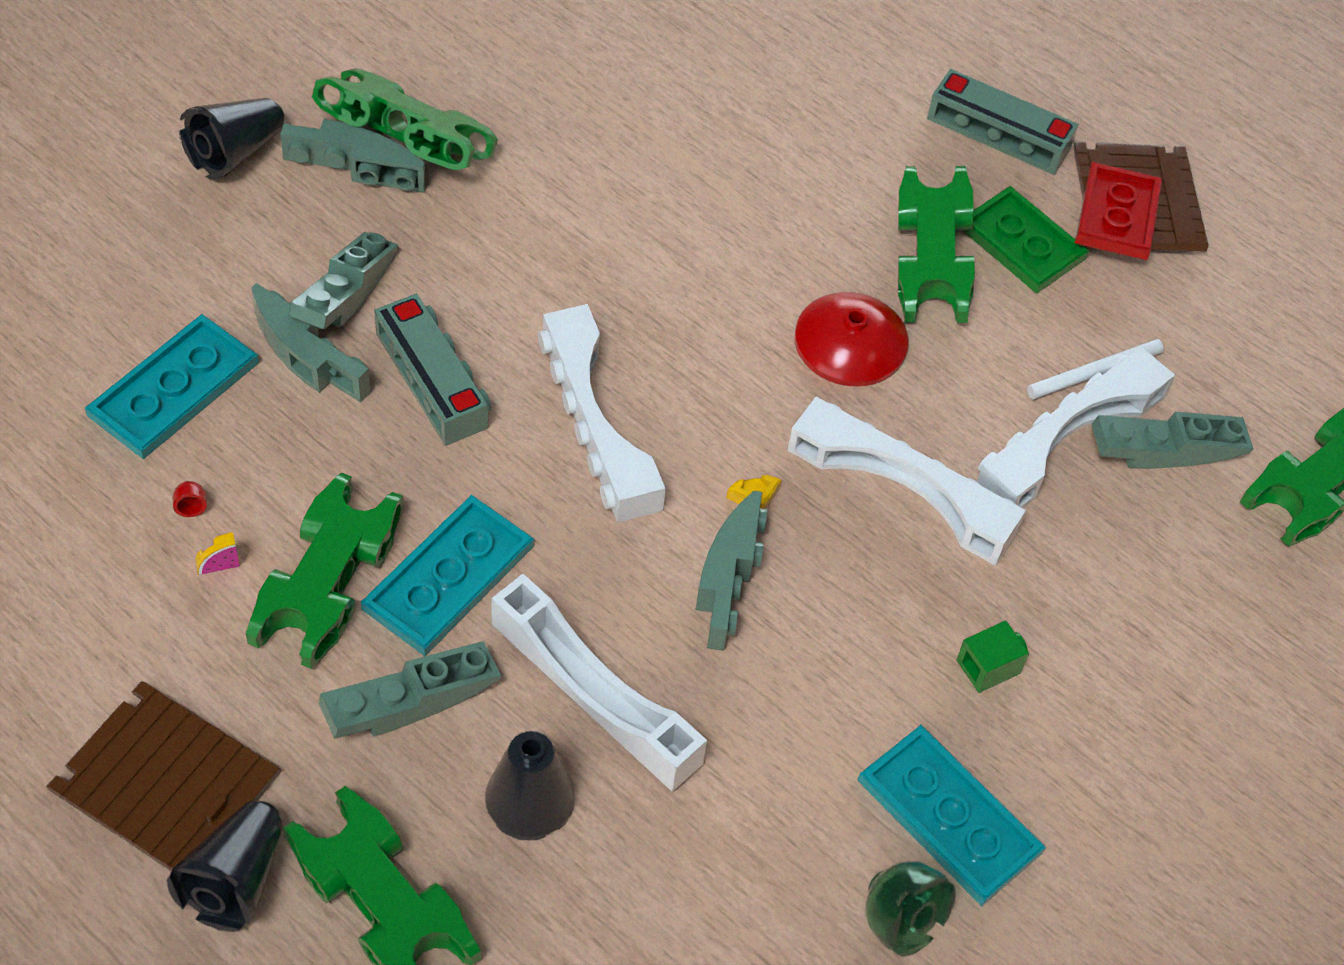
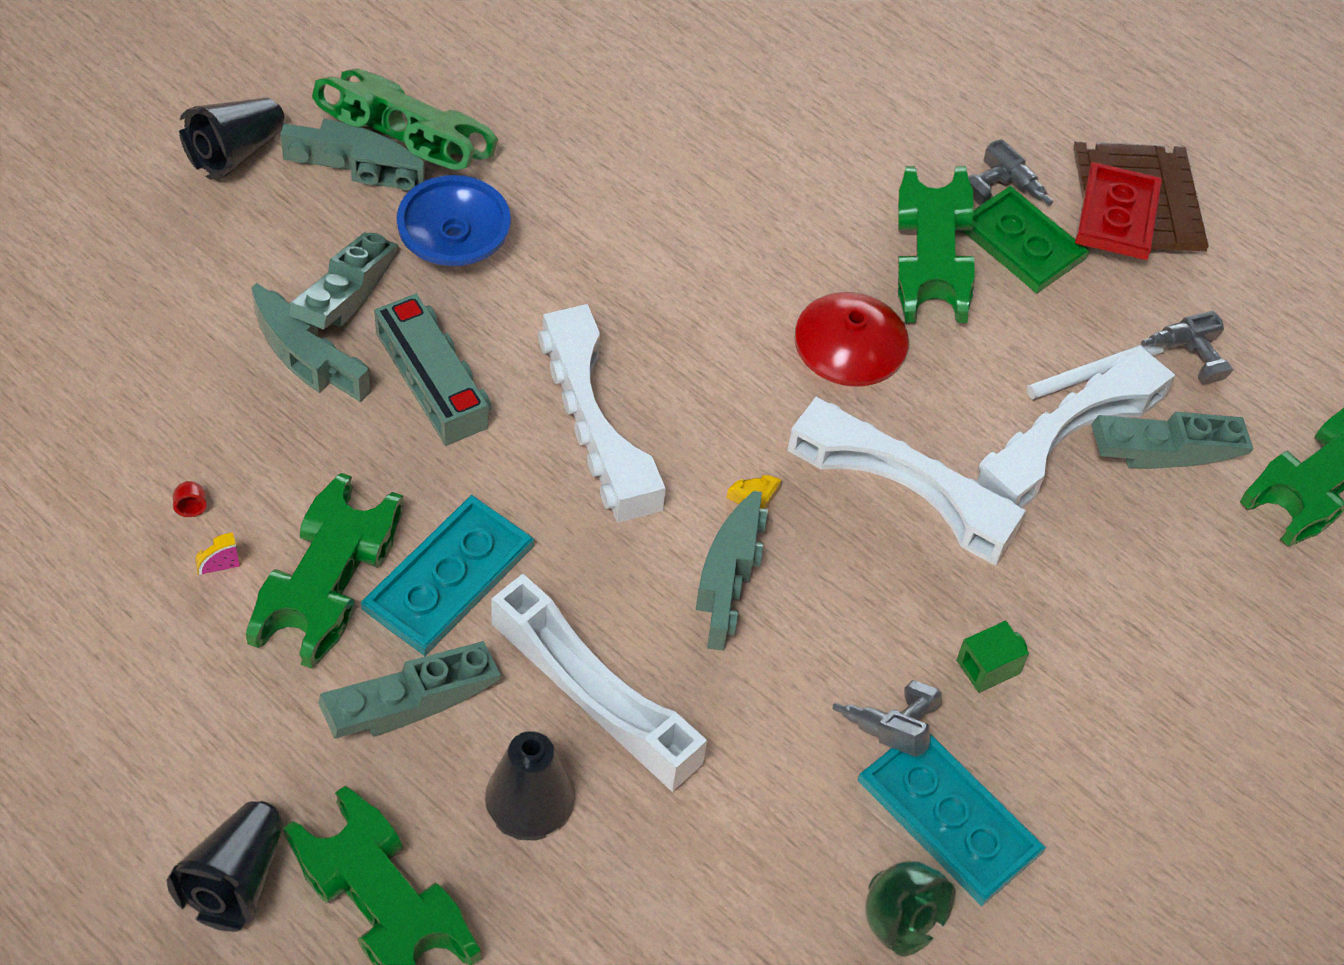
(162, 776): reddish brown door -> none
(172, 386): teal tile -> none
(453, 220): none -> blue dish
(898, 728): none -> flat silver piece
(1002, 121): sand green brick -> none
(1007, 167): none -> flat silver piece
(1196, 334): none -> flat silver piece

